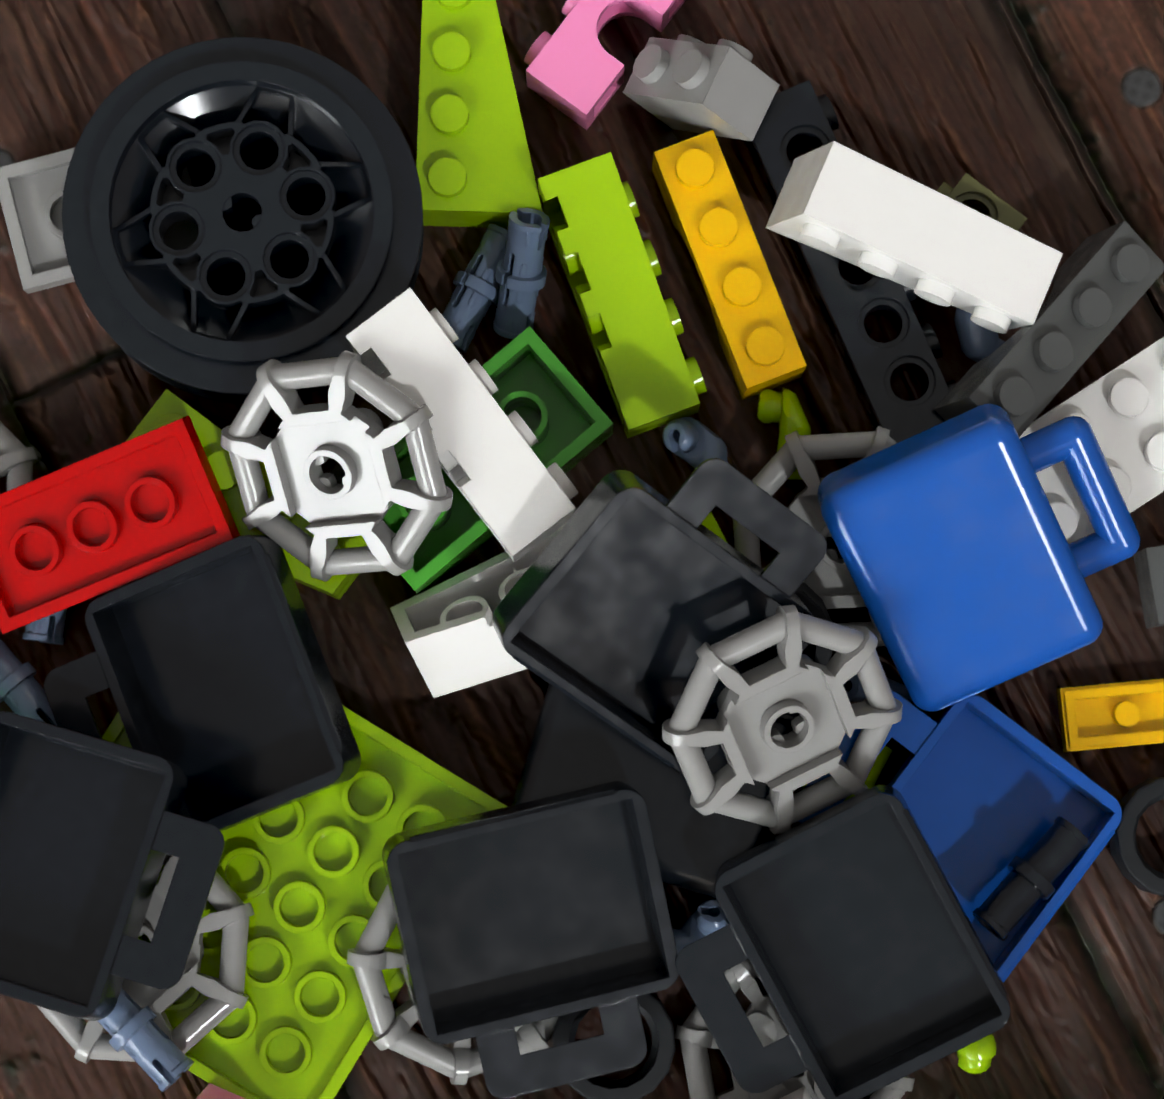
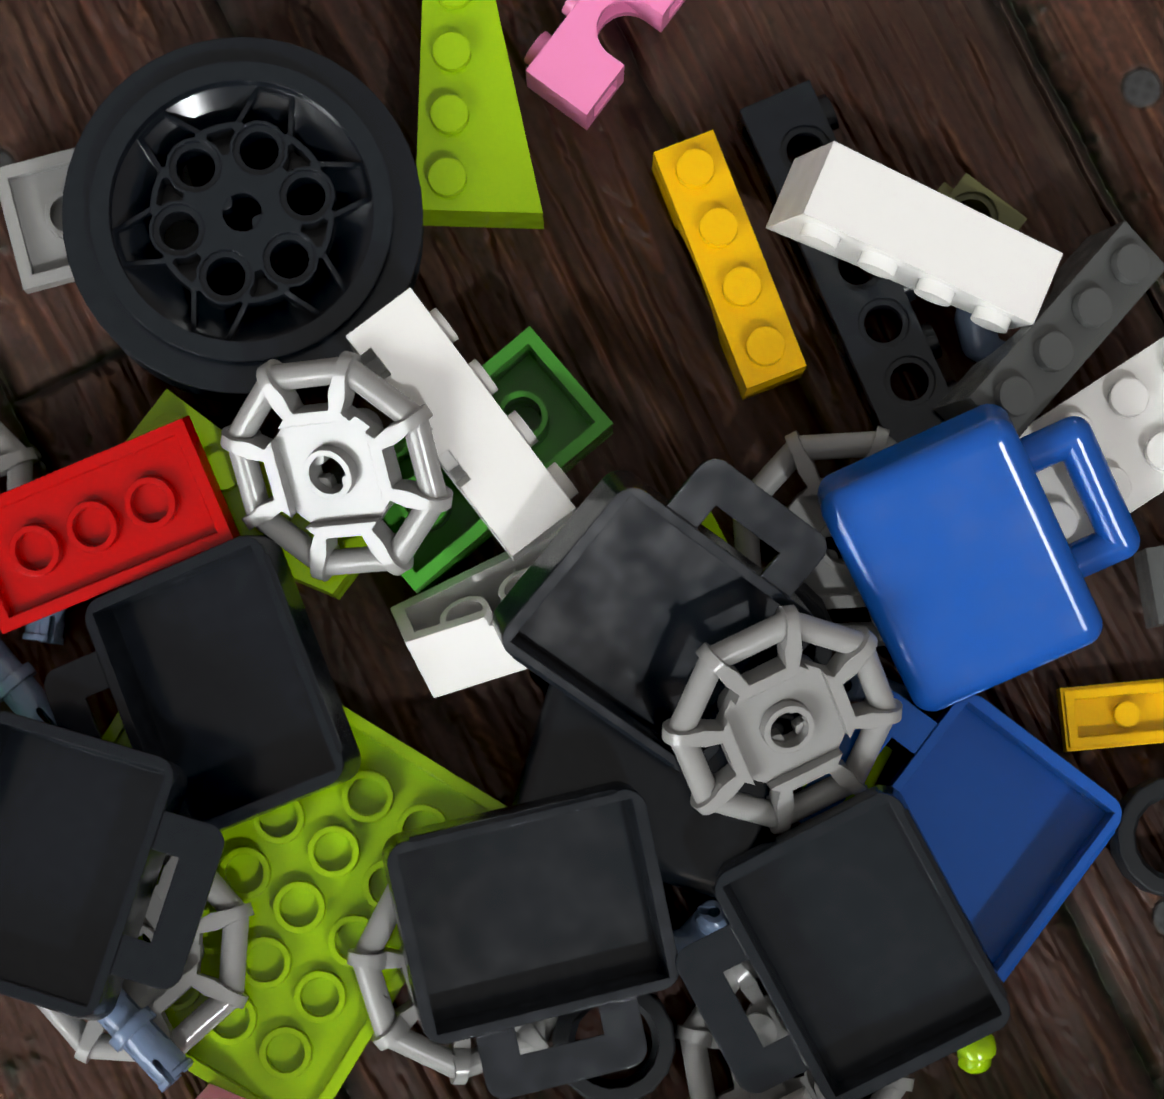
(476, 287): sand blue pin -> none
(521, 272): sand blue pin -> none
(619, 294): lime wedge -> none
(693, 441): sand blue arm -> none
(701, 86): light grey brick -> none
(786, 411): lime arm -> none
(1031, 878): black pin -> none

